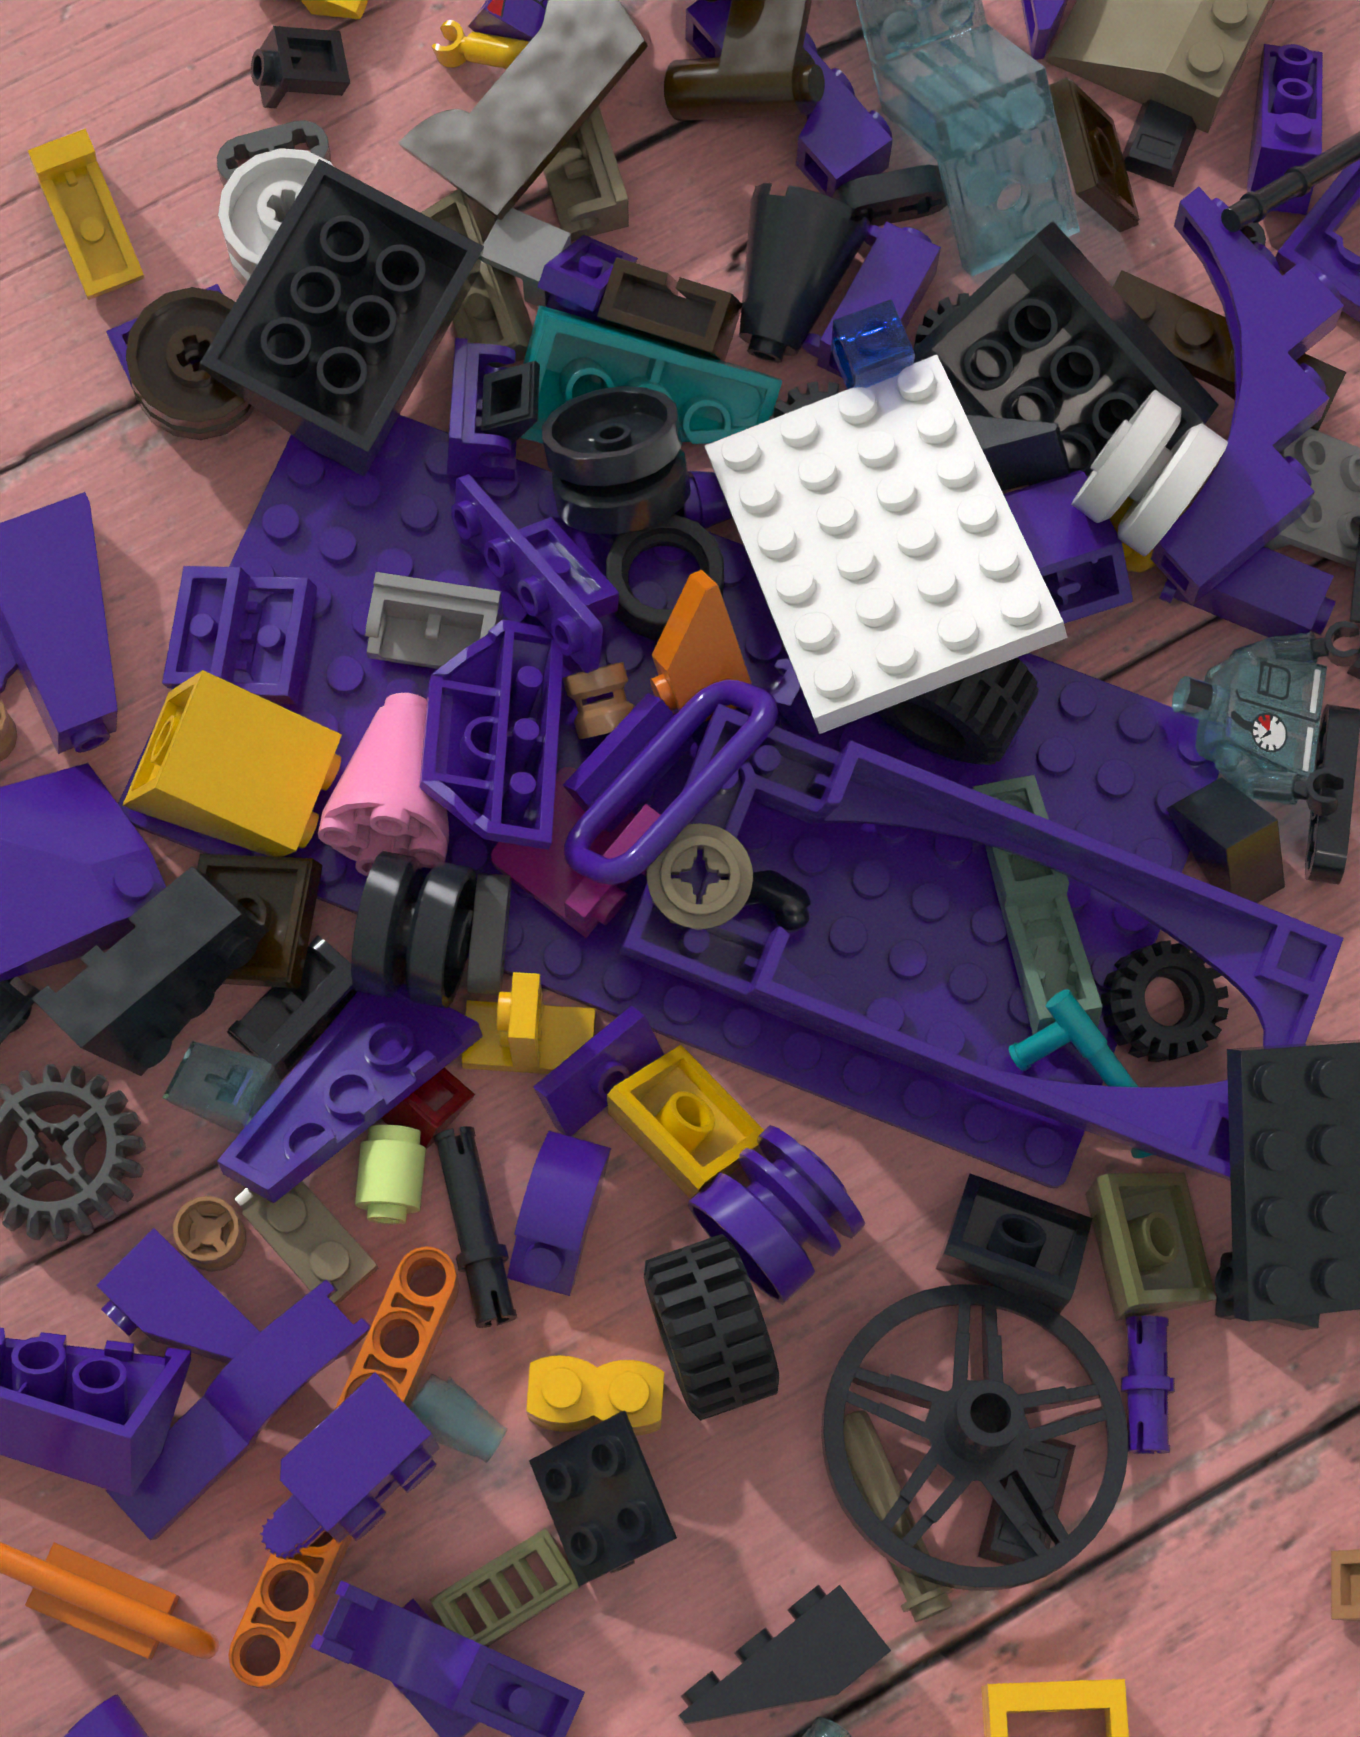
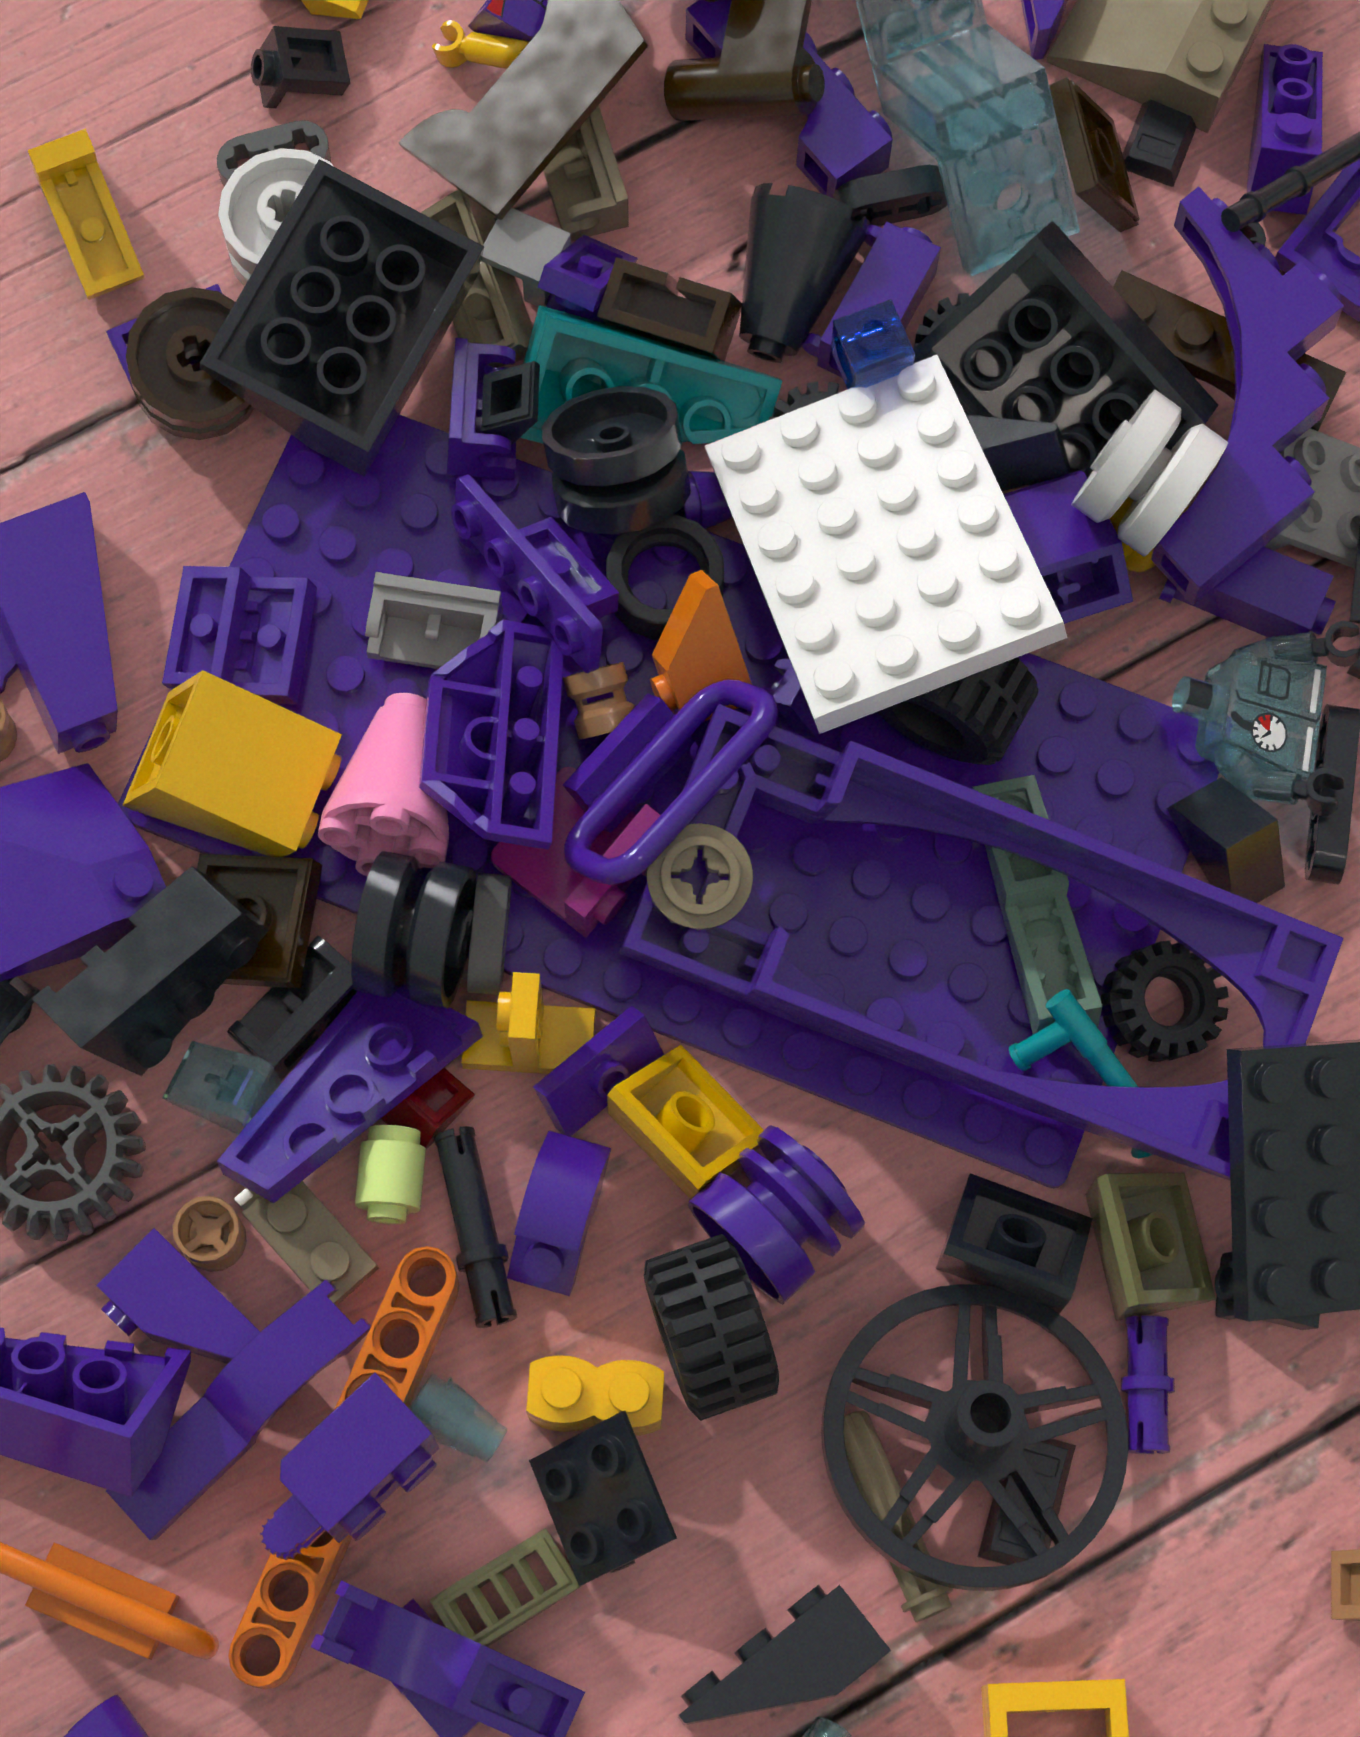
(782, 896): black arm -> none

